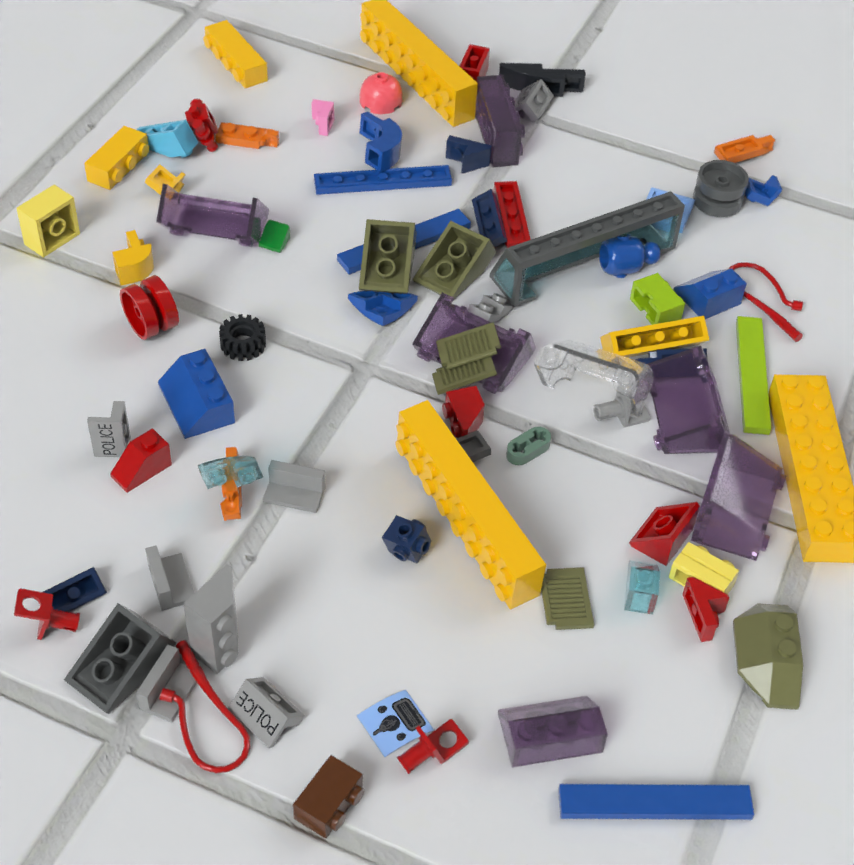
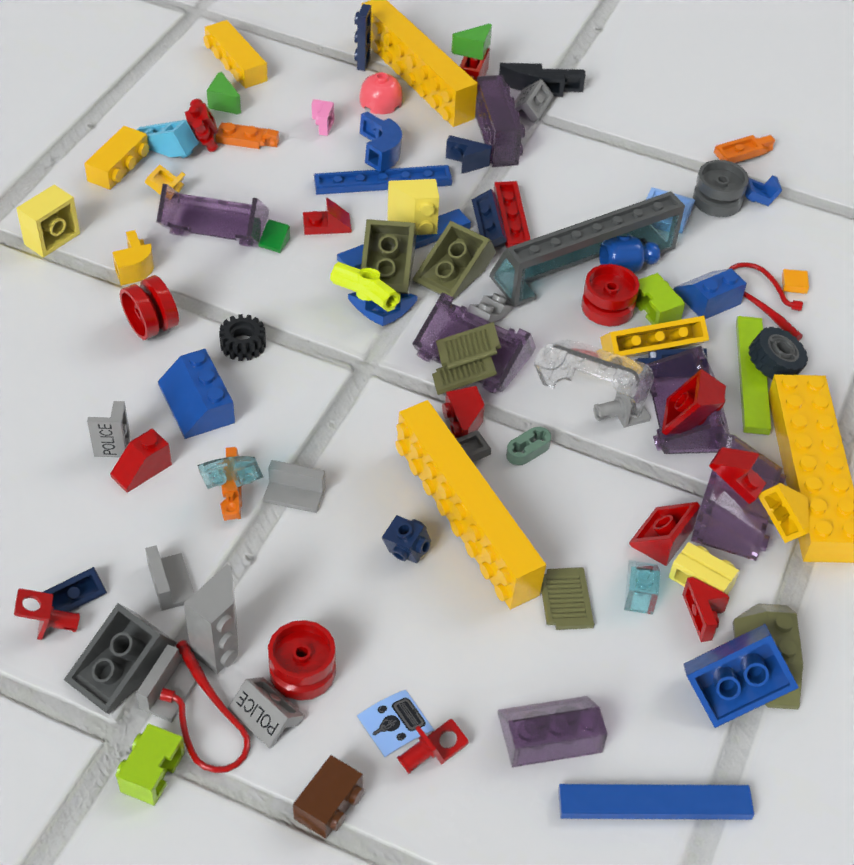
(151, 757): none -> lime brick
(223, 96): none -> bright green slope
(302, 660): none -> red wheel
(327, 222): none -> red slope
(363, 37): none -> dark blue plate
(366, 284): none -> neon yellow piece
(415, 203): none -> light yellow slope
(472, 42): none -> bright green slope
(610, 294): none -> red wheel
(693, 403): none -> red slope
(735, 469): none -> red slope
(740, 676): none -> blue slope
(777, 353): none -> black wheel
(787, 510): none -> yellow slope
(795, 281): none -> light orange tile

